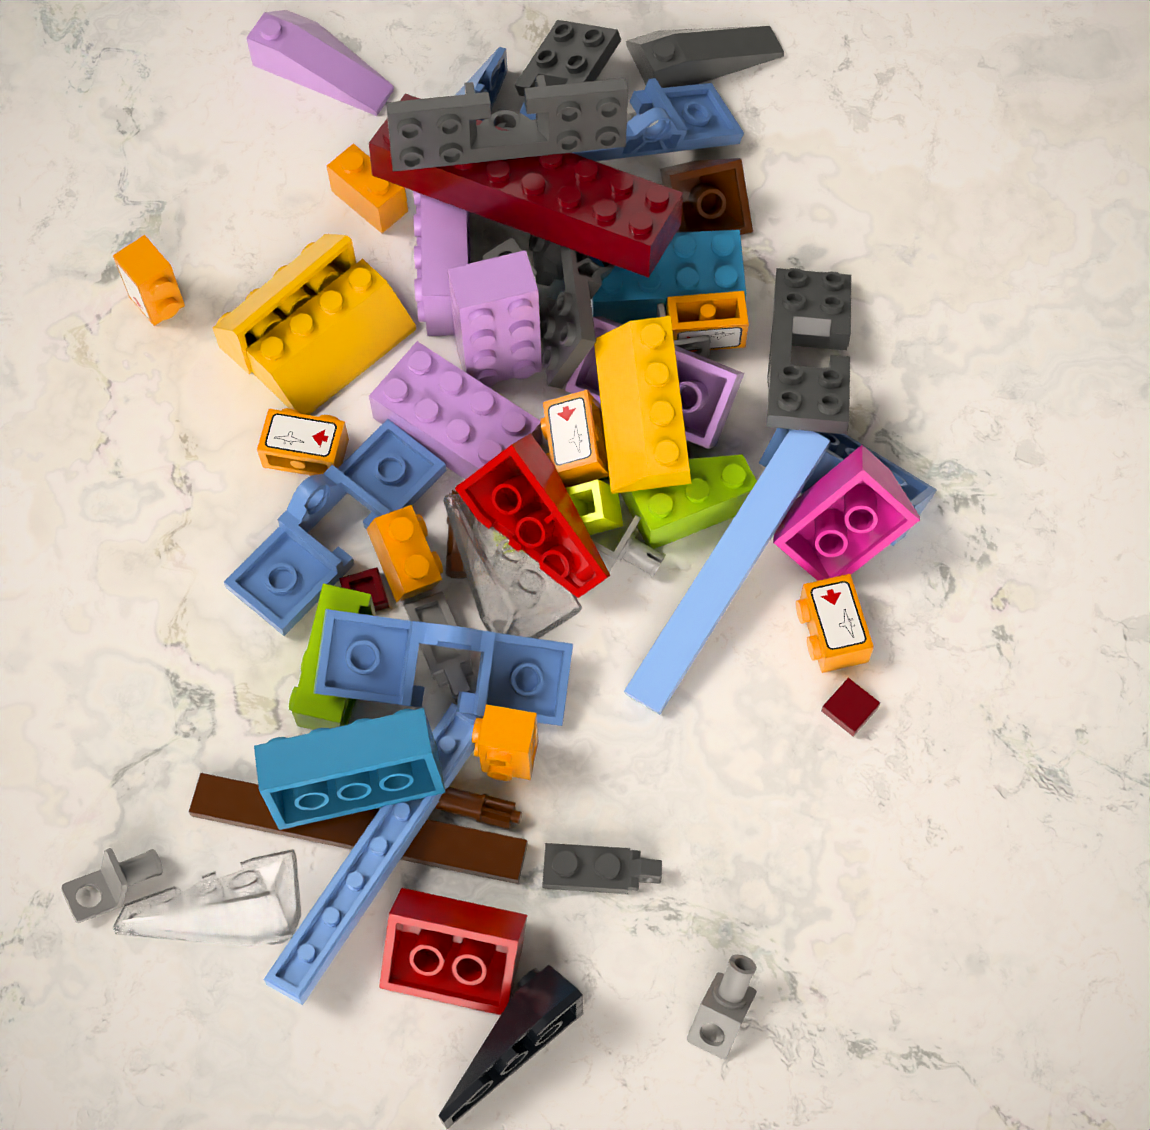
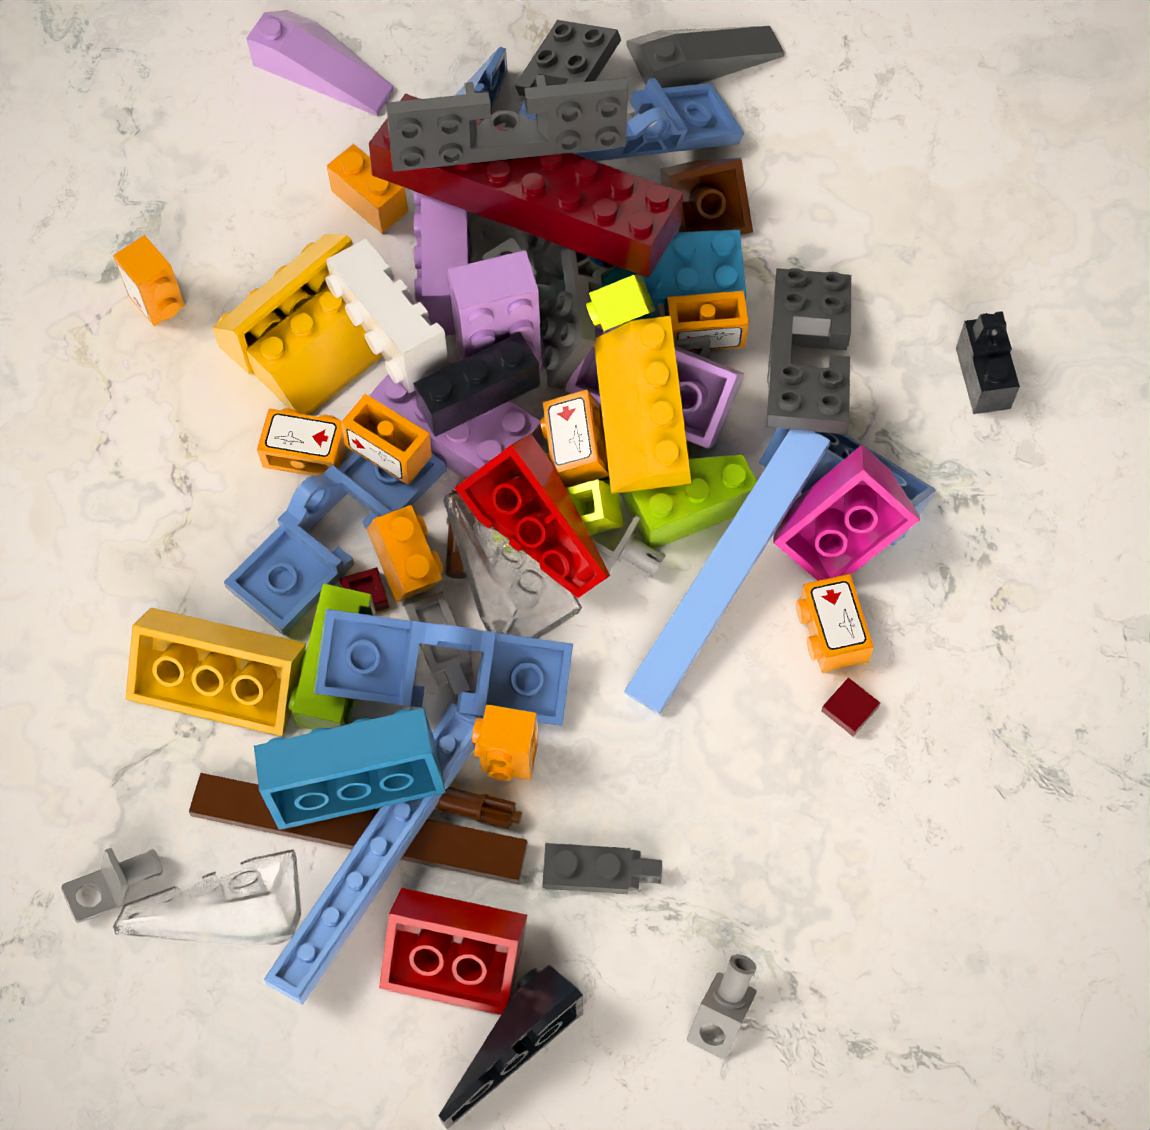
(213, 670): none -> yellow slope
(386, 439): none -> light orange brick
(387, 314): none -> white wedge
(477, 384): none -> black brick
(620, 302): none -> neon yellow slope
(987, 363): none -> black hinge

